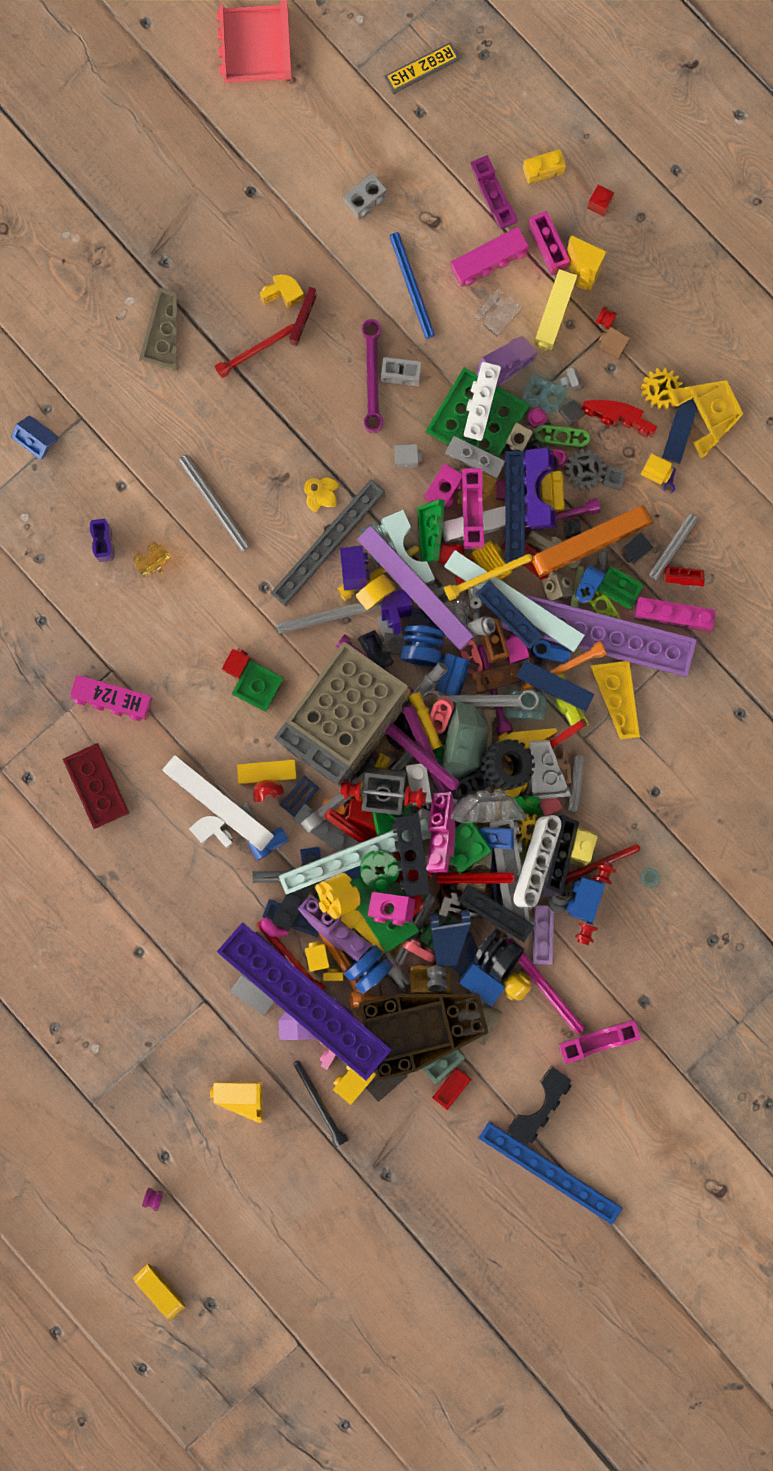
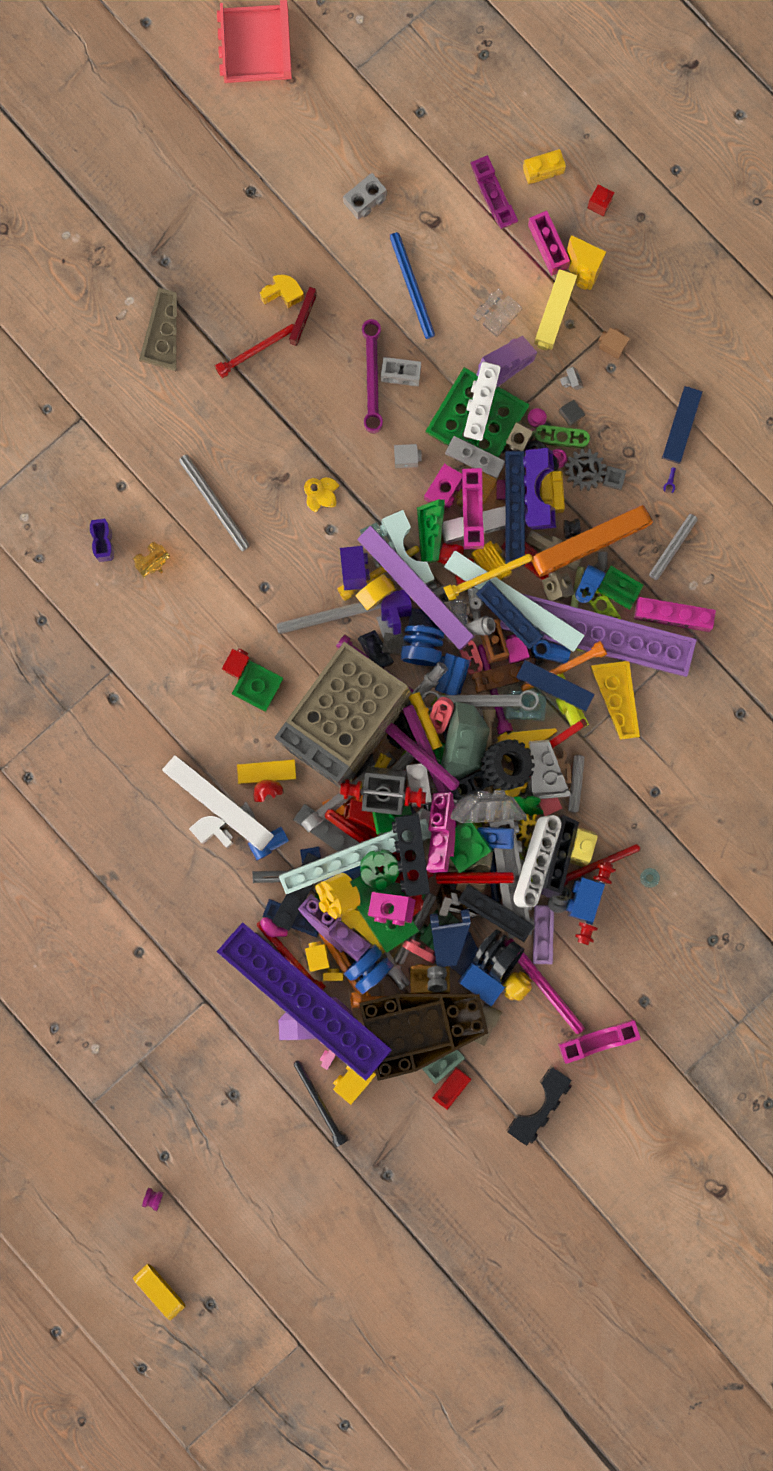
(34, 436): blue panel -> none
(96, 786): dark red plate -> none
(110, 697): dark pink brick -> none
(240, 1097): yellow slope -> none
(251, 995): light grey slope -> none
(306, 800): dark blue tile -> none
(327, 542): dark grey tile -> none
(381, 1088): clear smoke tile -> none
(421, 68): tile -> none
(489, 257): dark pink brick -> none
(546, 389): clear light blue brick -> none
(550, 1173): blue tile -> none
(590, 507): magenta piece -> none
(606, 317): red wheel -> none
(612, 411): red slope -> none
(636, 549): black brick -> none
(655, 384): yellow gear -> none
(657, 469): yellow brick -> none
(684, 576): red plate -> none
(716, 407): yellow wing -> none

